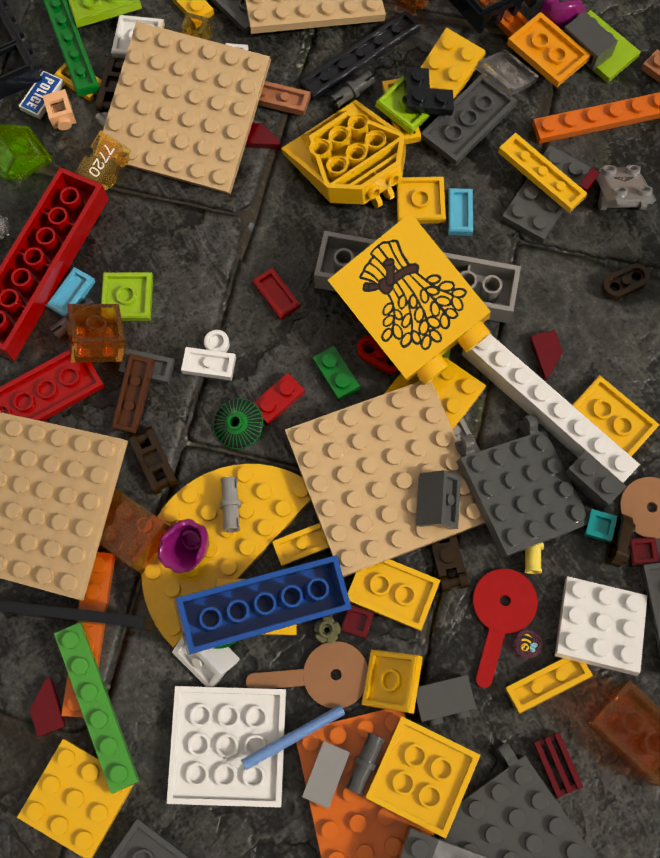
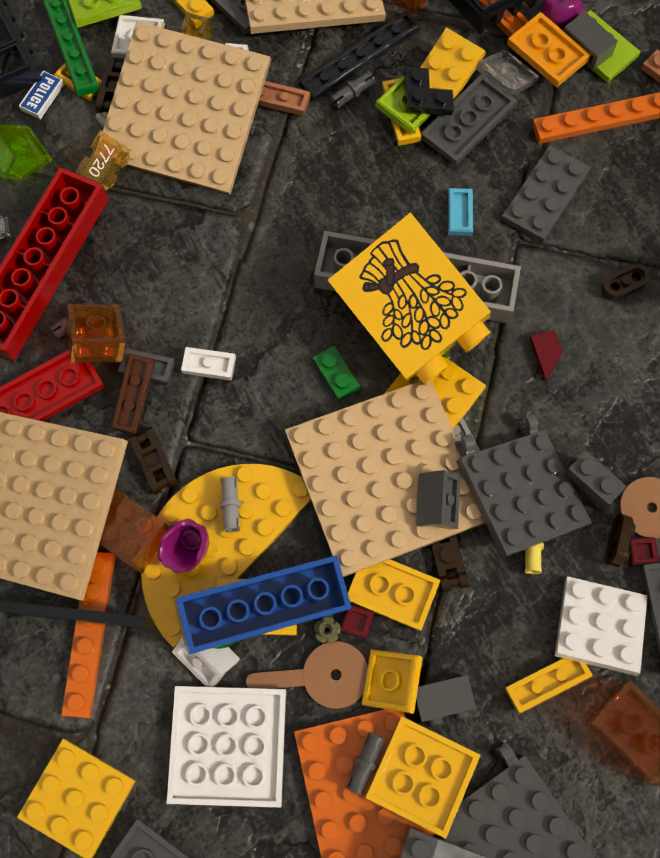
(47, 710): dark red tile -> none
(60, 114): light nougat brick -> none
(71, 291): medium azure tile -> none
(96, 708): bright green plate -> none
(131, 292): lime tile -> none
(217, 341): white tile -> none
(249, 425): dish -> none
(262, 138): dark red tile -> none
(276, 293): red tile -> none
(279, 398): red plate -> none
(292, 737): medium blue bar -> none
(300, 545): yellow plate -> none
(325, 774): light grey tile -> none
(351, 156): yellow hinge -> none
(377, 358): red plate -> none
(422, 198): yellow tile -> none
(500, 618): red piece -> none
(527, 644): tile -> none
(542, 172): yellow plate -> none
(548, 406): white brick -> none
(567, 760): dark red tile -> none
(589, 180): dark red tile -> none
(600, 526): teal plate -> none
(615, 415): yellow tile -> none
(623, 188): light grey shield -> none

